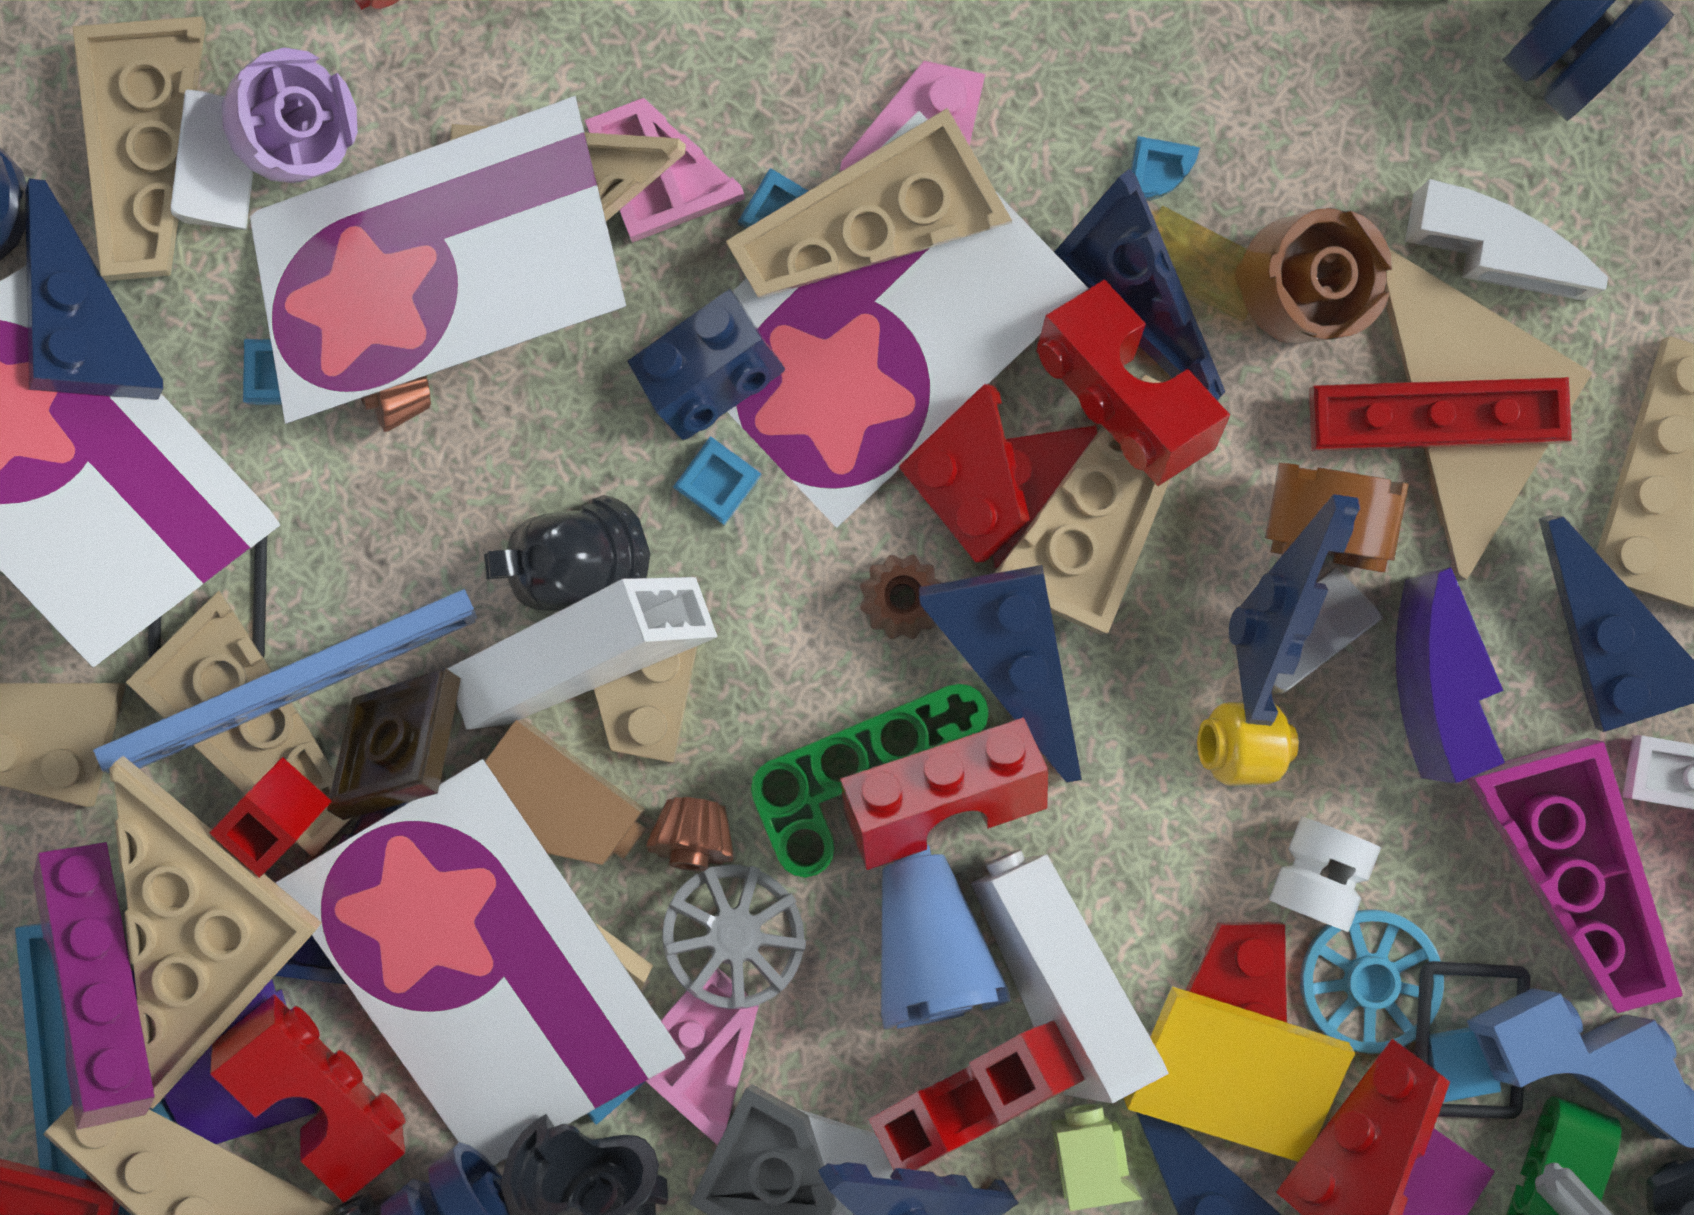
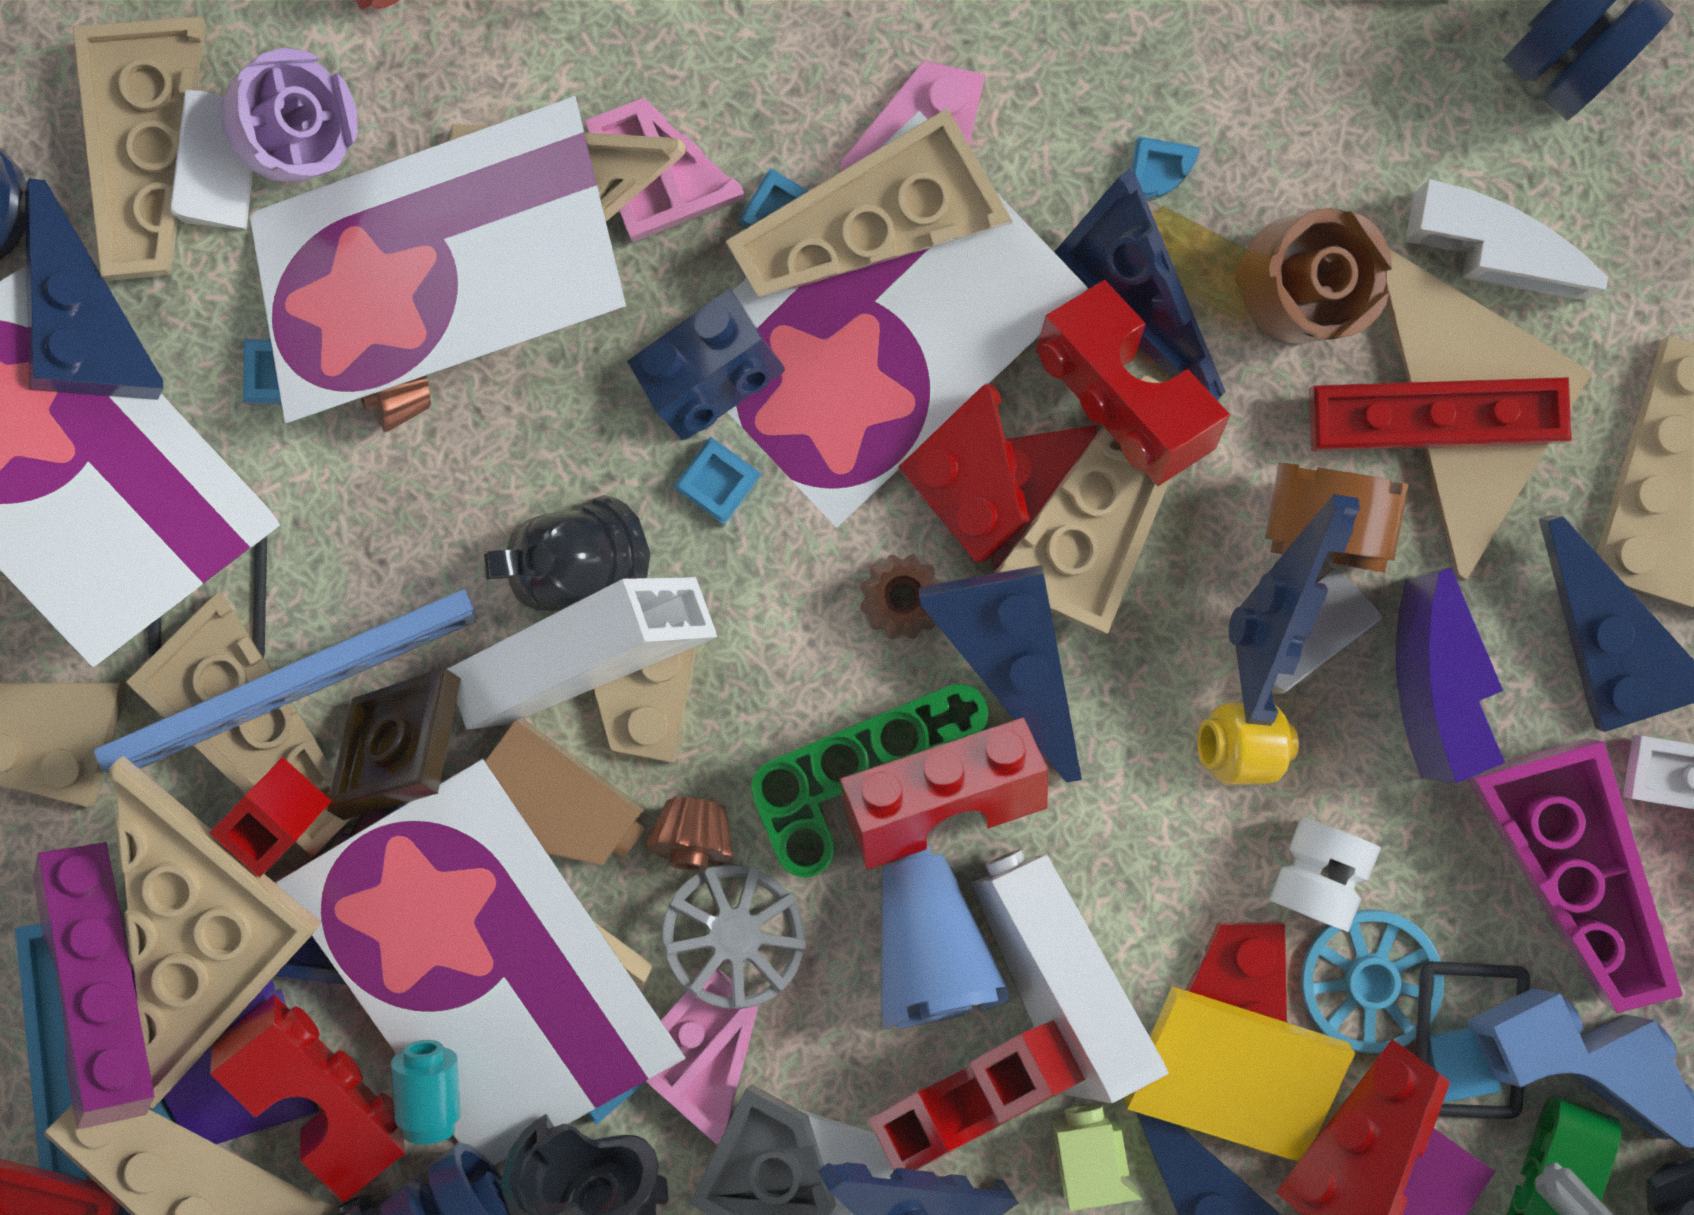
(426, 1092): none -> teal brick

